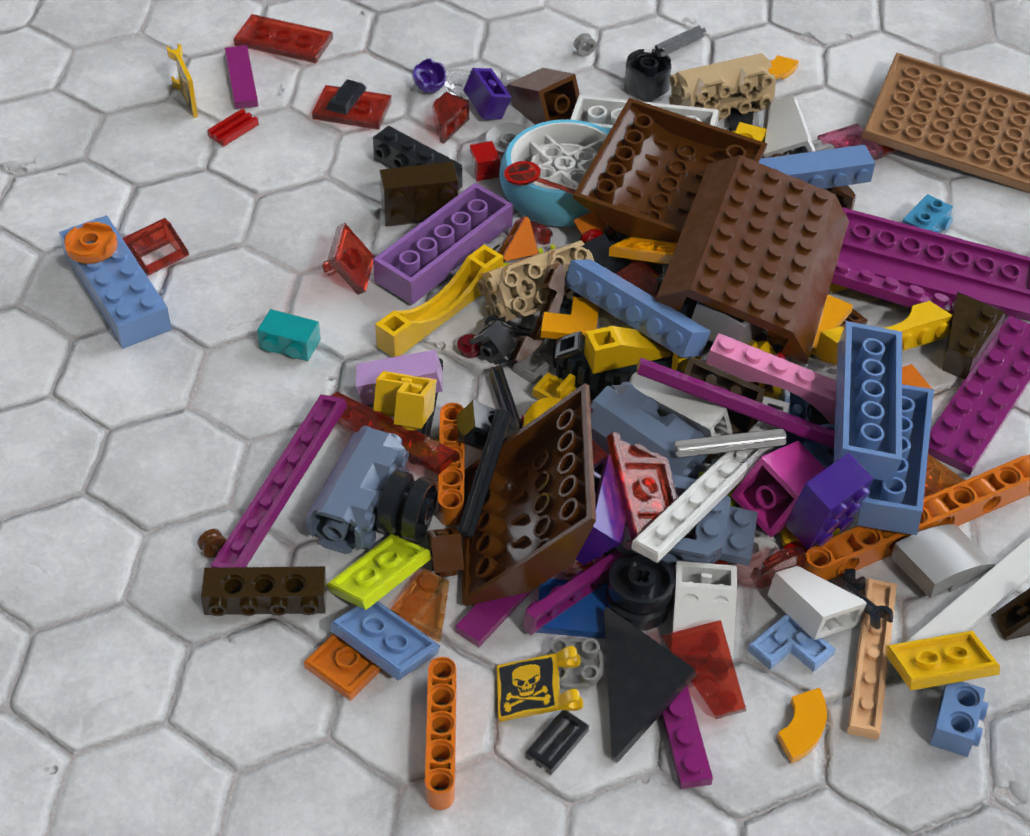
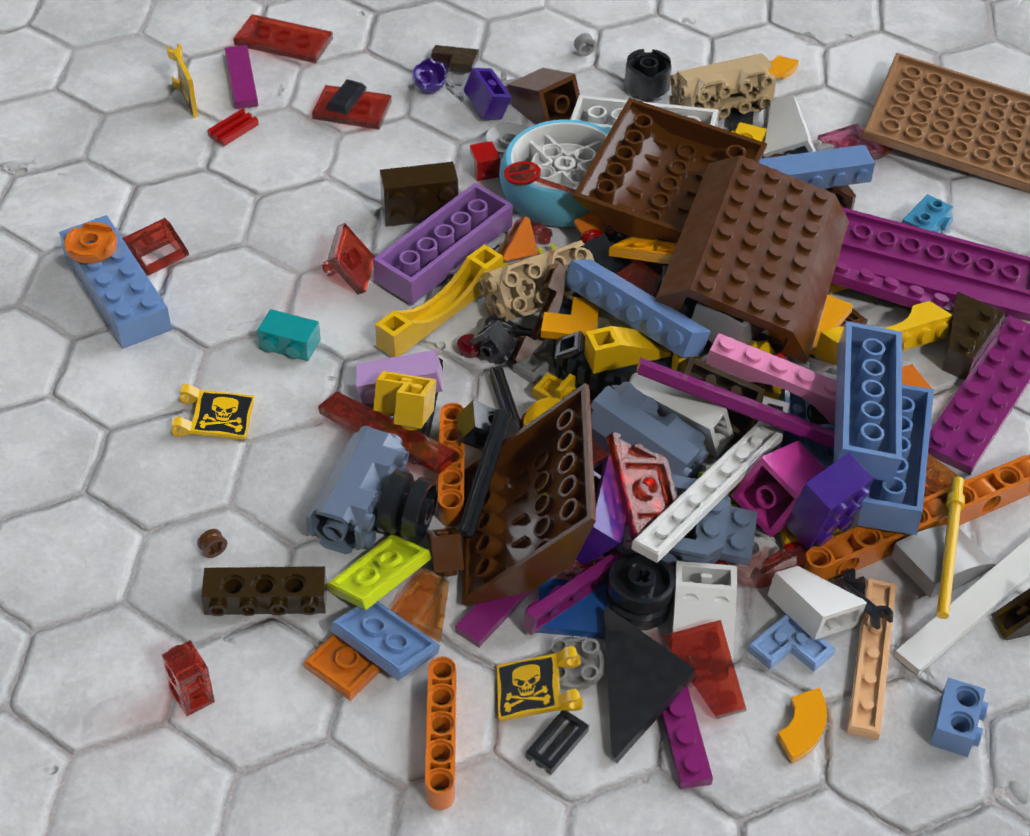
(188, 678): none -> clear red brick
(215, 414): none -> yellow flag
(280, 483): magenta plate -> none
(400, 150): black brick -> none
(449, 115): clear red slope -> none
(459, 58): none -> dark brown tile
(679, 41): axle -> none
(729, 443): light grey axle -> none
(942, 660): yellow tile -> none
(955, 504): none -> yellow bar

